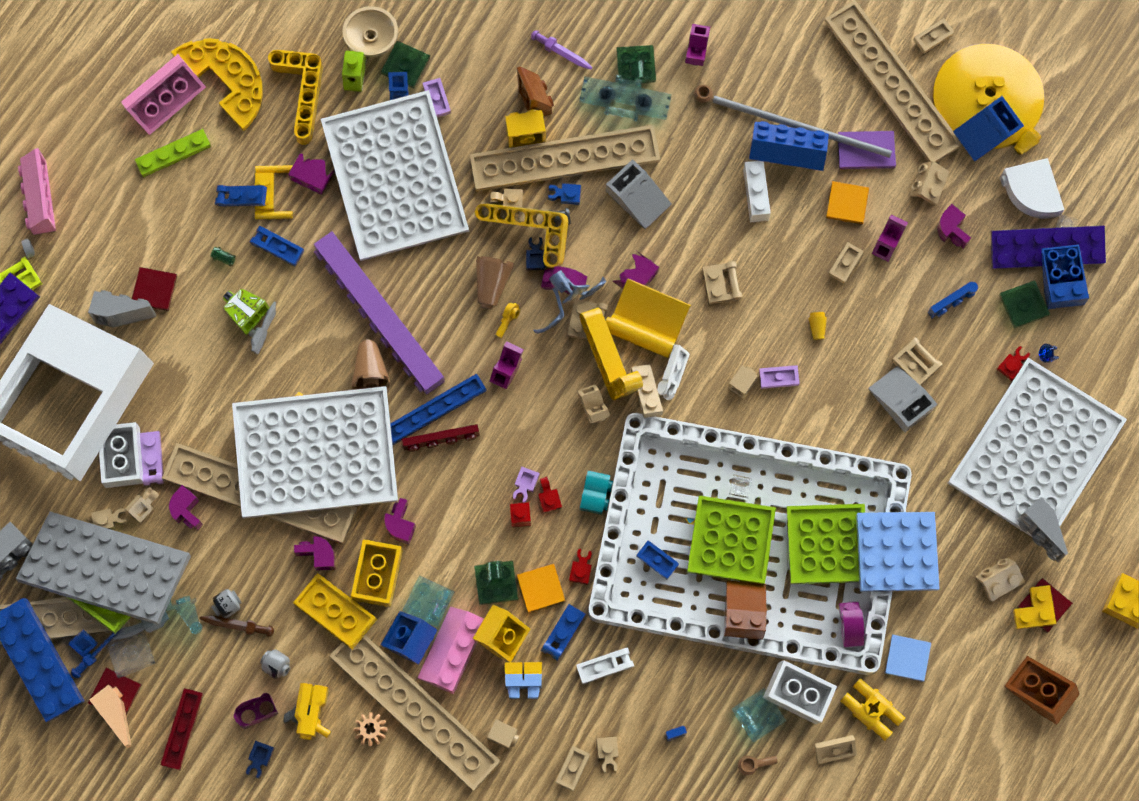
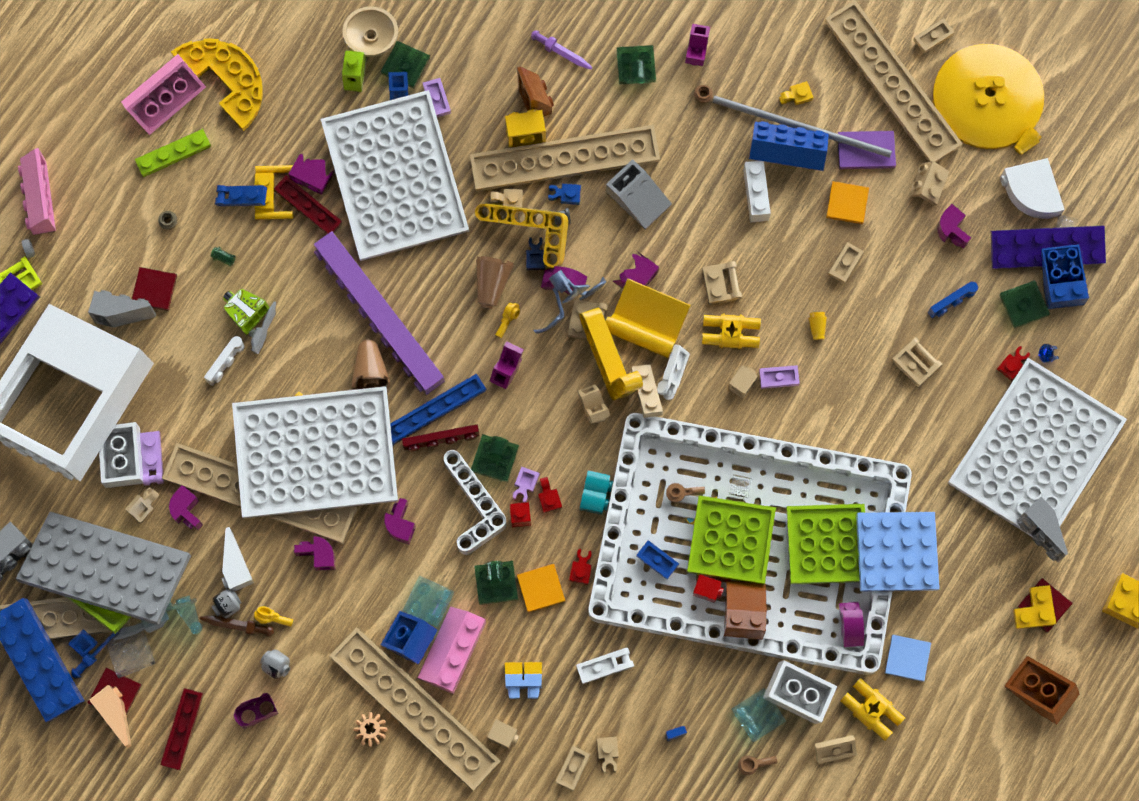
(106, 519): tan plate -> none
(165, 215): none -> dark tan plate
(224, 360): none -> white plate
(234, 567): none -> white slope
(260, 756): dark blue plate -> none
(266, 615): none -> yellow plate
(277, 246): blue plate -> none
(306, 90): yellow beam -> none
(307, 205): none -> dark red plate
(307, 711): yellow piece -> none
(335, 611): yellow tile -> none
(376, 573): yellow brick -> none
(477, 500): none -> white beam
(495, 457): none -> clear green plate
(501, 633): yellow brick -> none
(563, 631): blue plate -> none
(628, 92): clear light blue piece -> none
(676, 492): none -> medium nougat plate
(708, 589): none -> red brick
(724, 338): none -> yellow pin
(798, 93): none -> yellow plate
(889, 238): magenta brick -> none
(903, 398): light grey slope -> none
(988, 128): blue slope -> none
(1000, 578): tan bracket -> none

